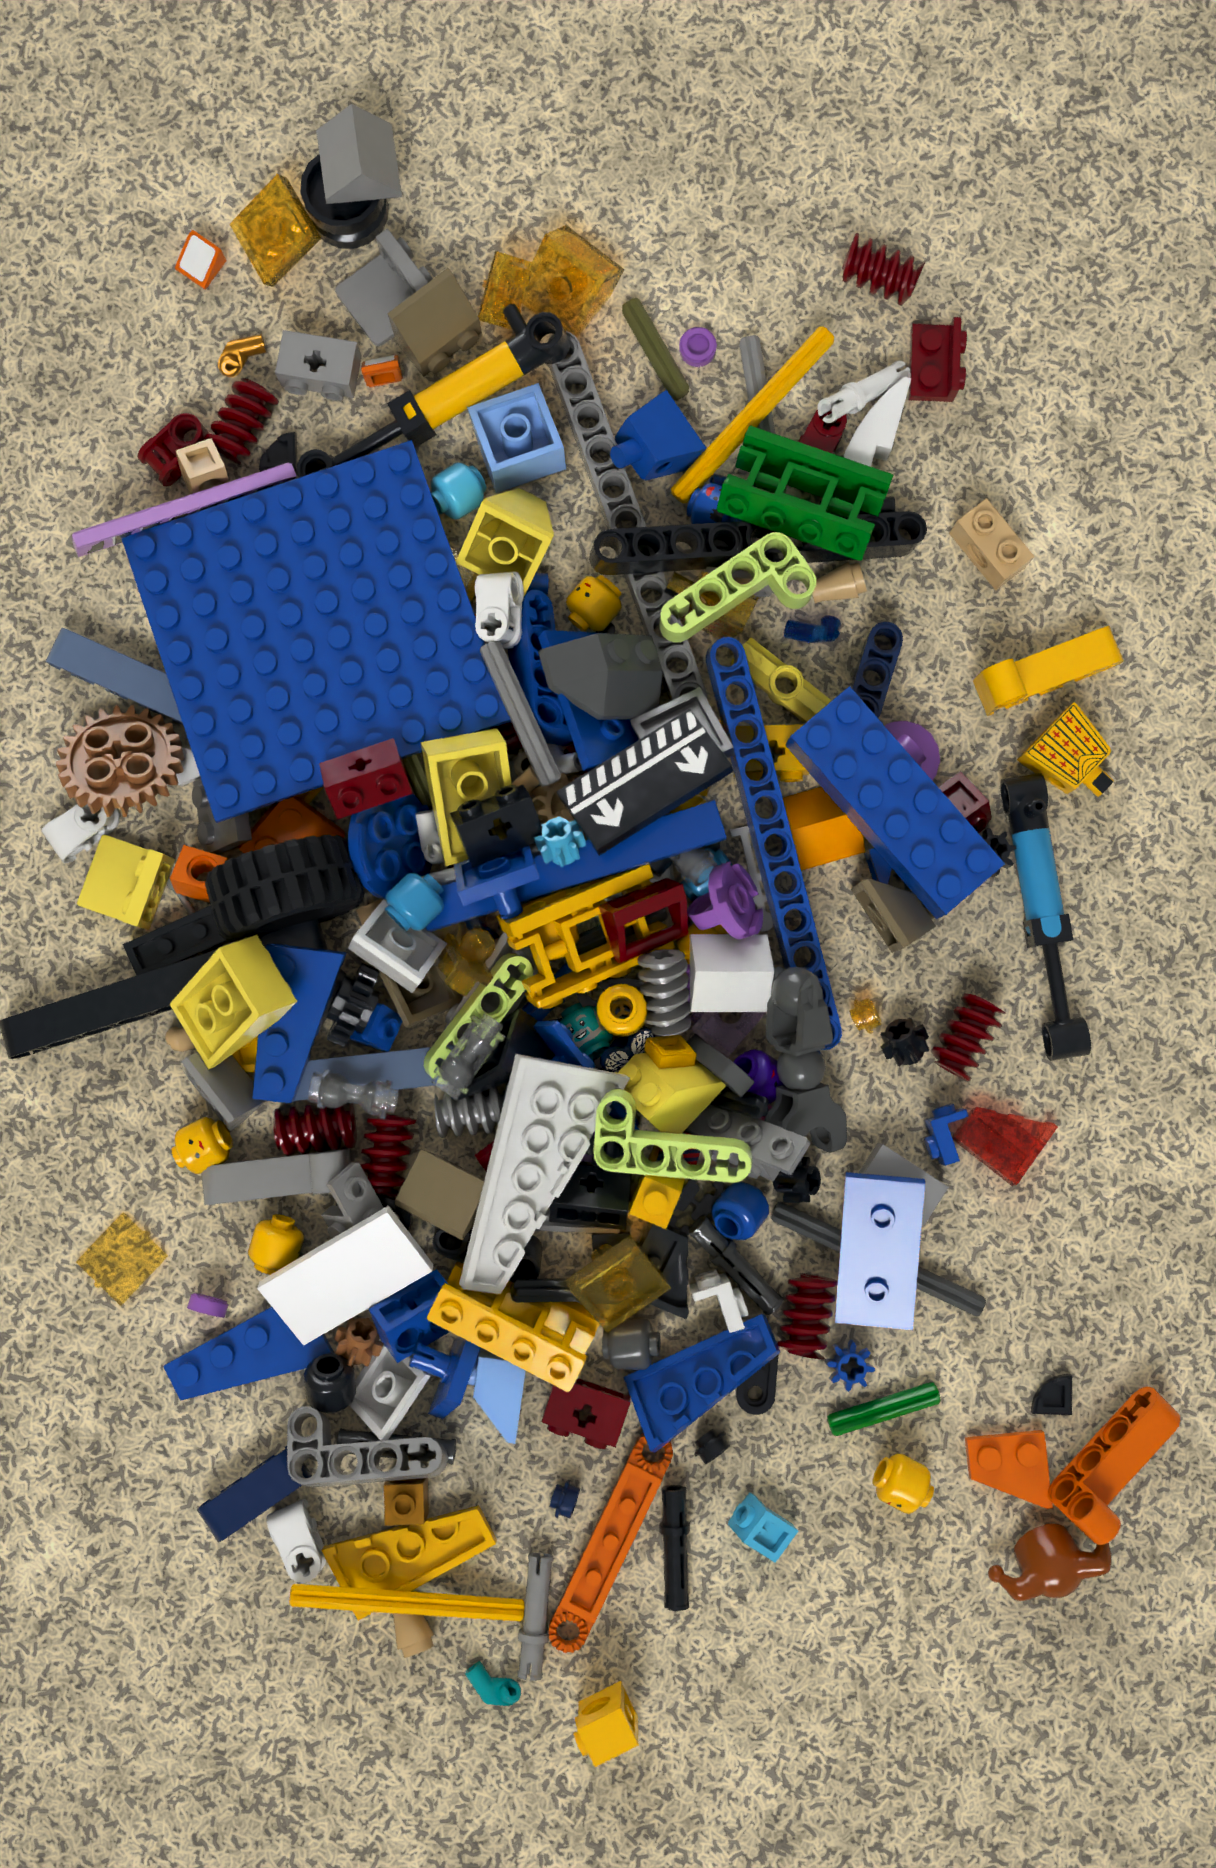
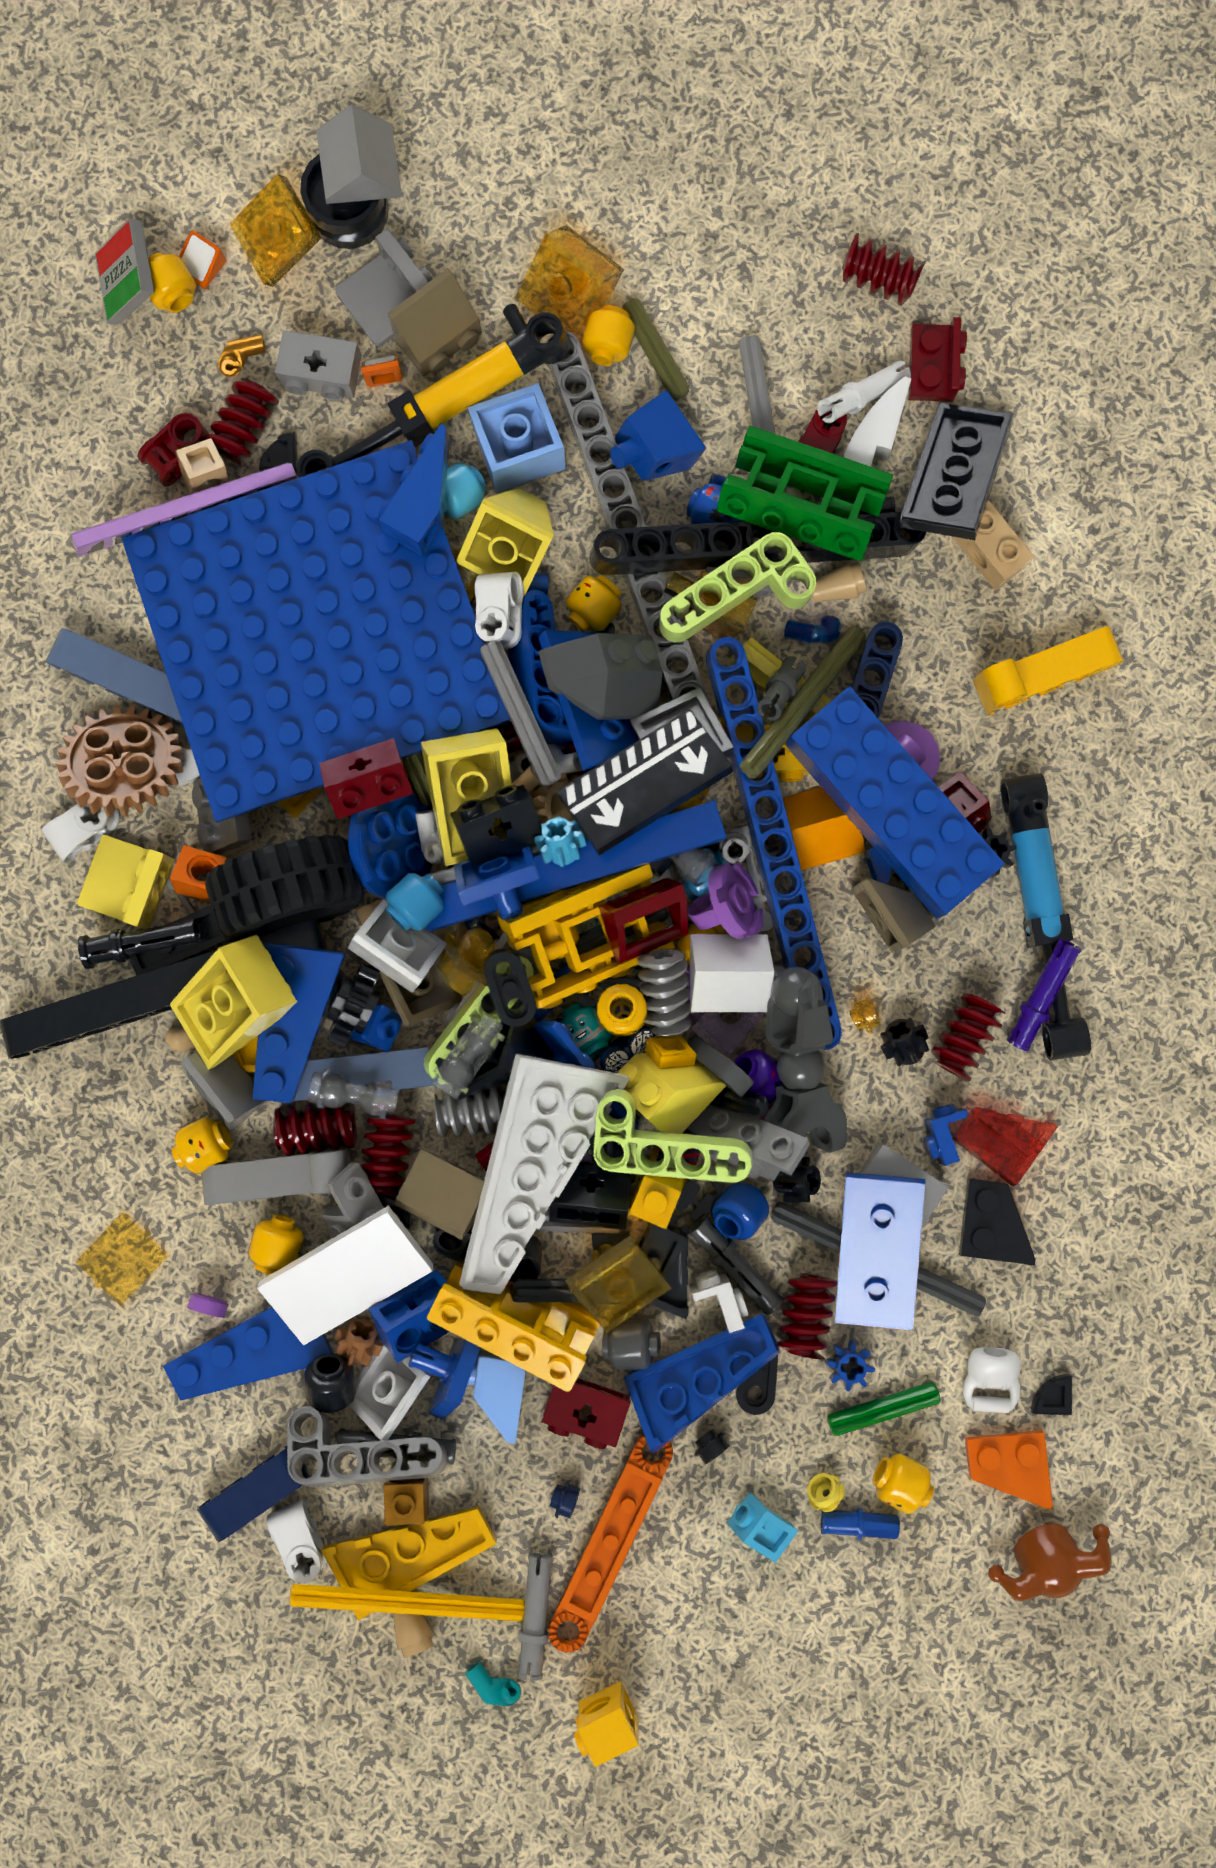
(121, 945): none -> black pin
(124, 271): none -> tile
(171, 283): none -> yellow head
(289, 821): orange wing -> none
(418, 505): none -> blue slope
(503, 287): clear yellow hips -> none
(509, 986): none -> black plate
(608, 335): none -> yellow head
(674, 1532): black pin -> none
(697, 347): medium lavender tile -> none
(741, 854): none -> light grey pin
(753, 414): yellow axle -> none
(781, 688): none -> dark grey pin
(802, 703): none -> olive axle
(819, 1486): none -> light yellow plate
(860, 1524): none -> blue axle
(956, 471): none -> tile
(993, 1224): none -> black wing
(994, 1370): none -> white piece
(1037, 1007): none -> dark purple pin
(1070, 753): yellow torso -> none
(1111, 1462): orange beam -> none

